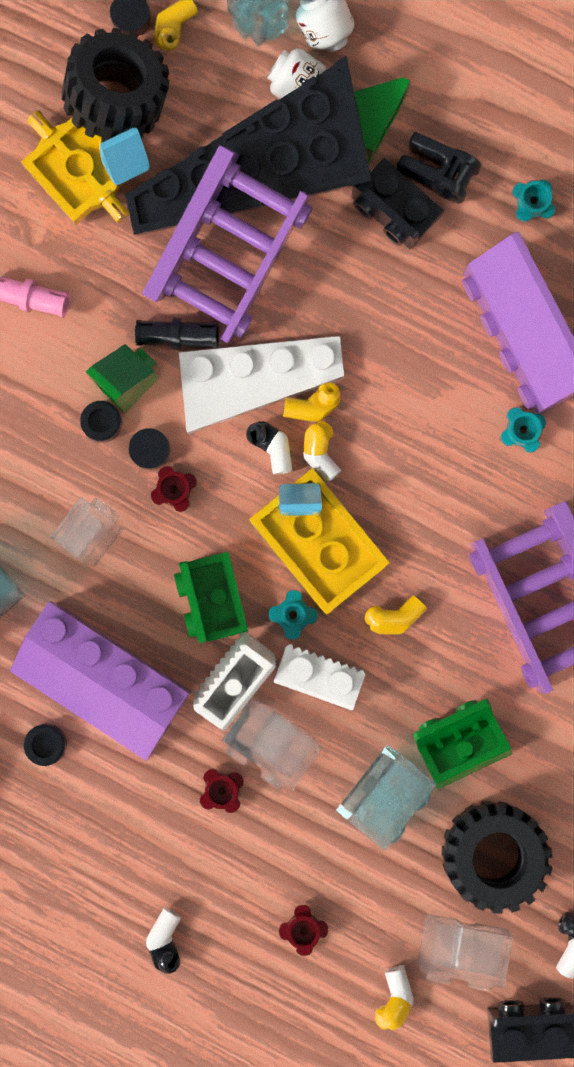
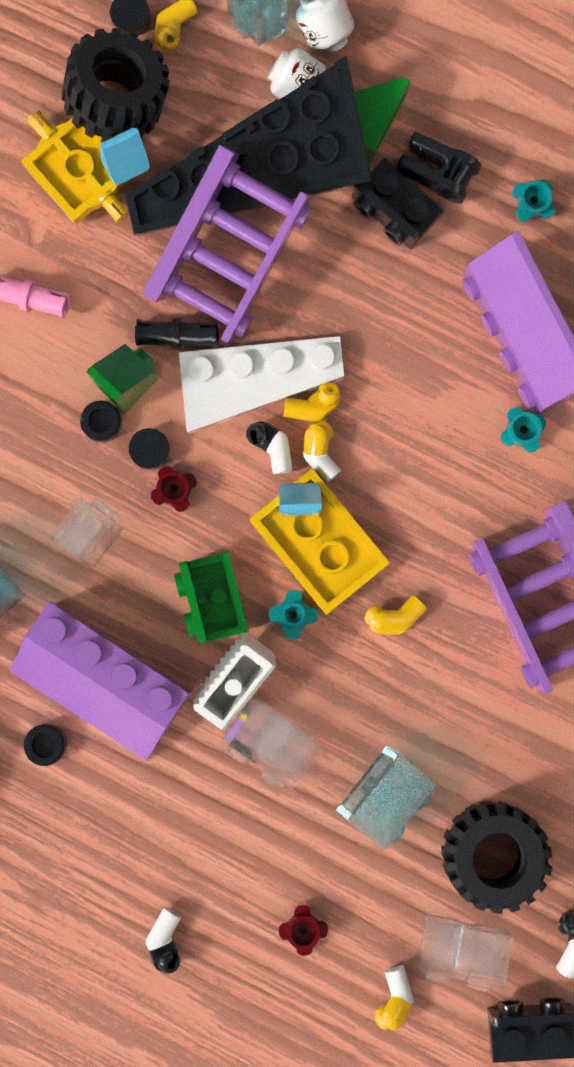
(227, 801): dark red plate -> none
(319, 677): white brick -> none
(461, 742): green bracket -> none

